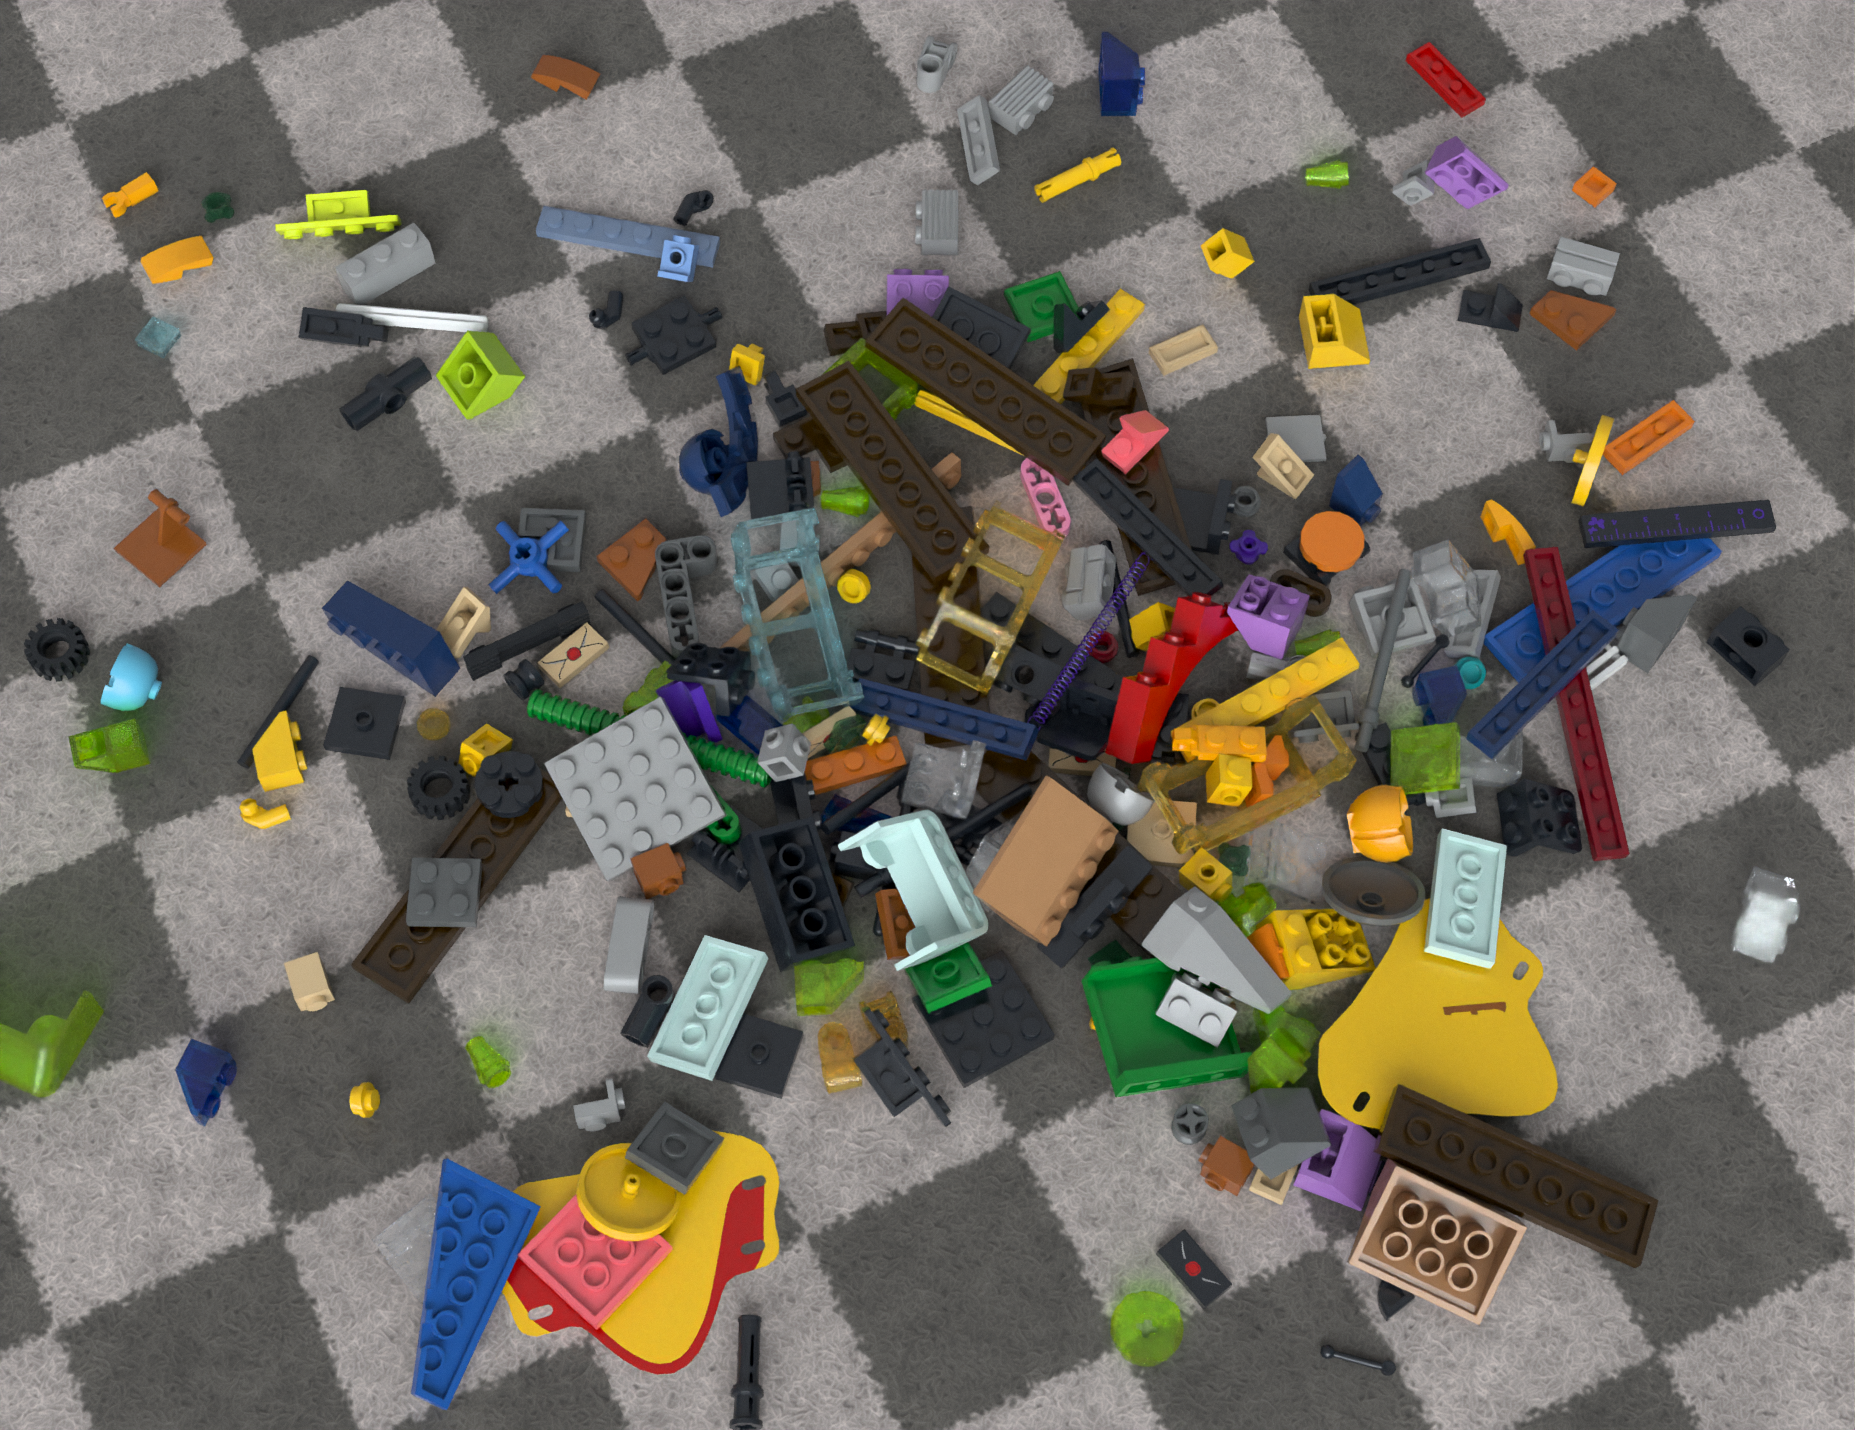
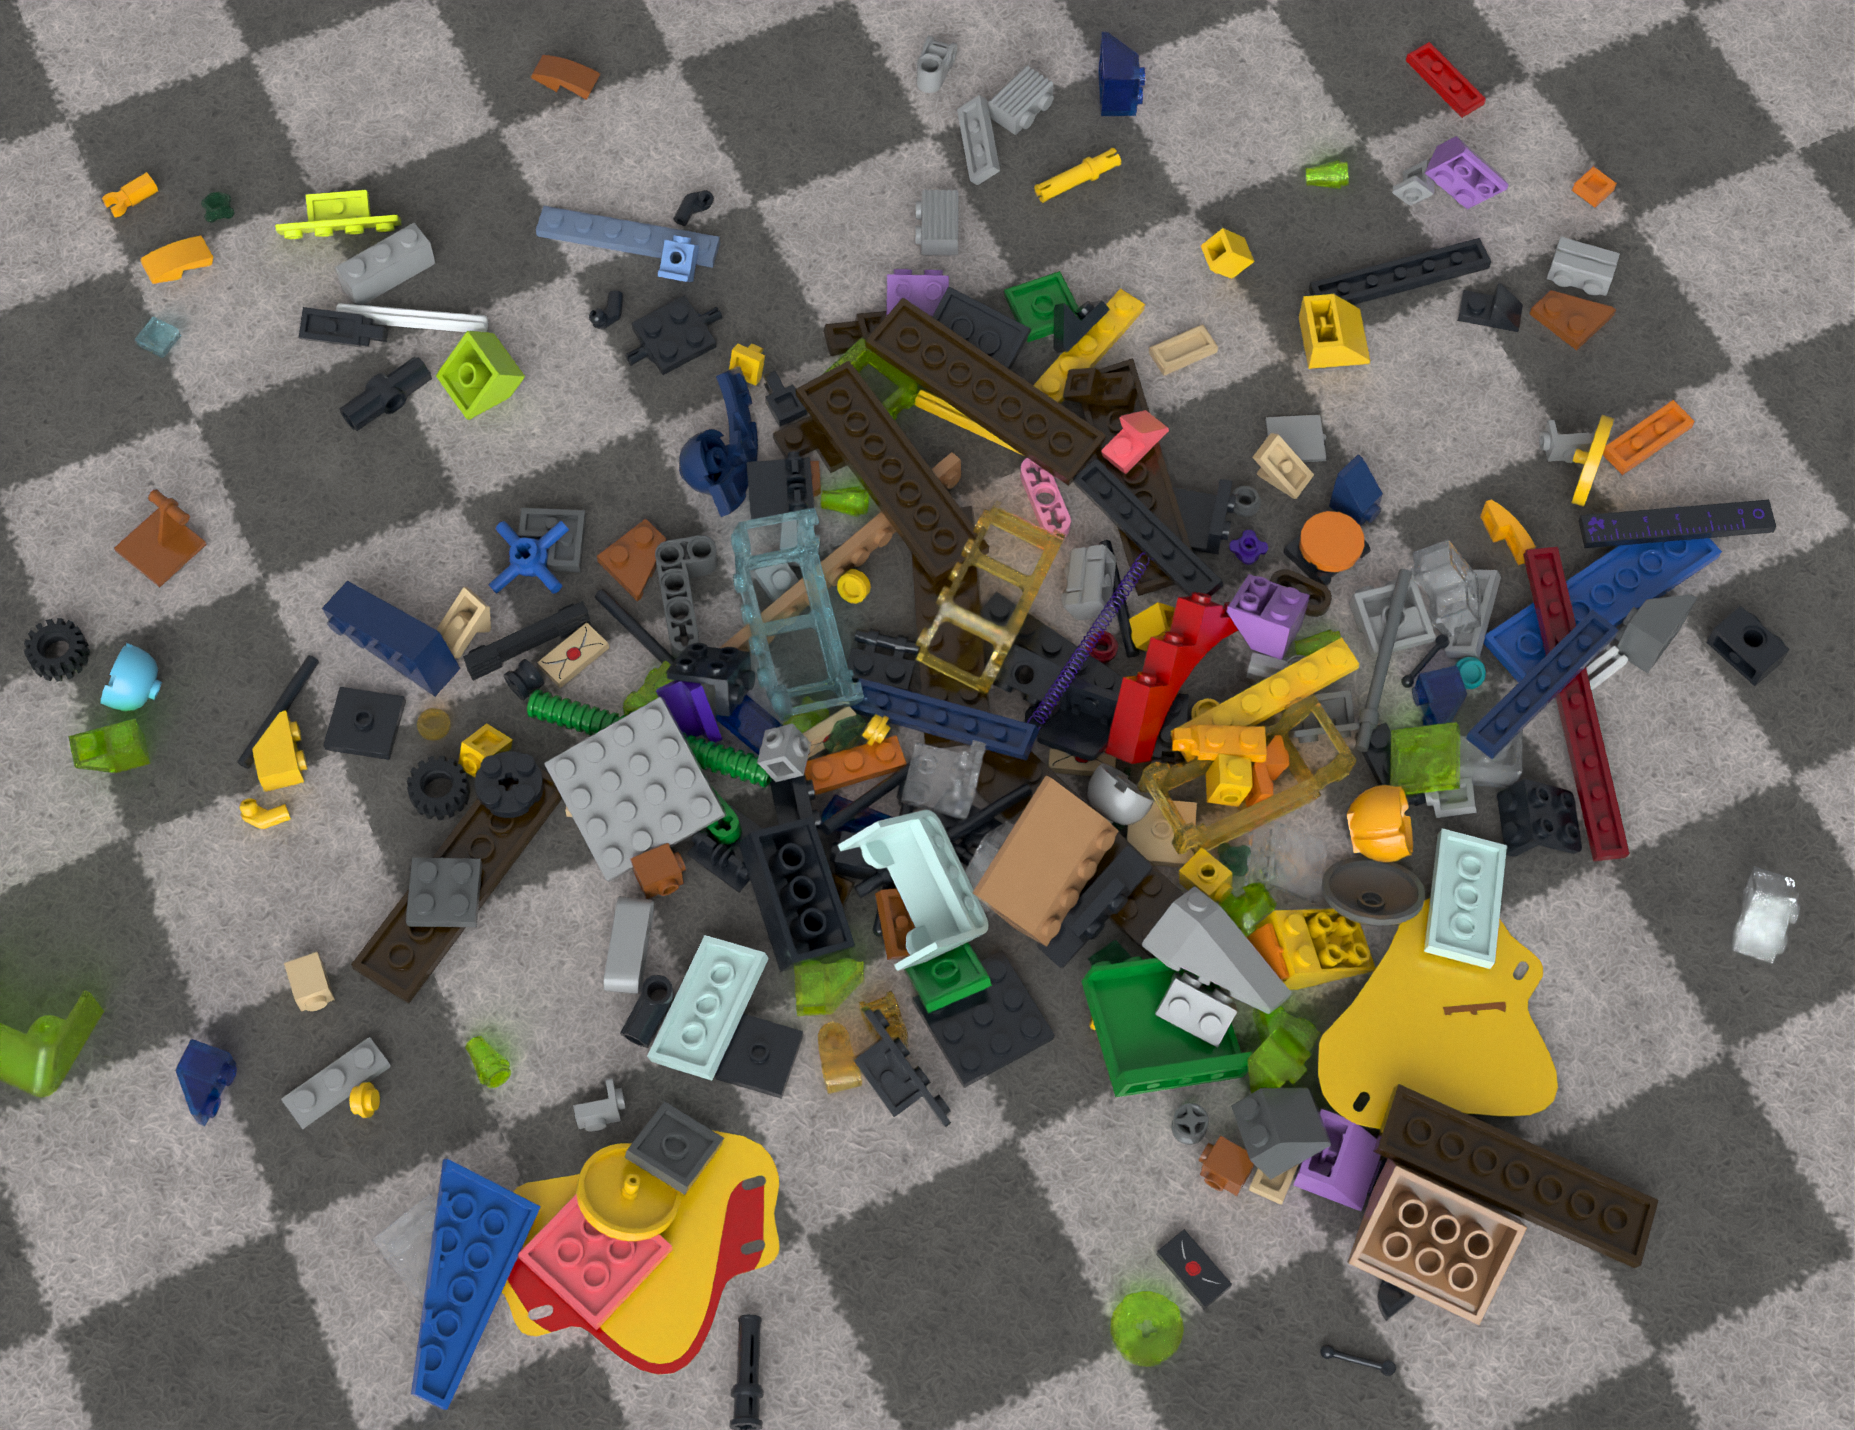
(335, 1082): none -> light grey plate

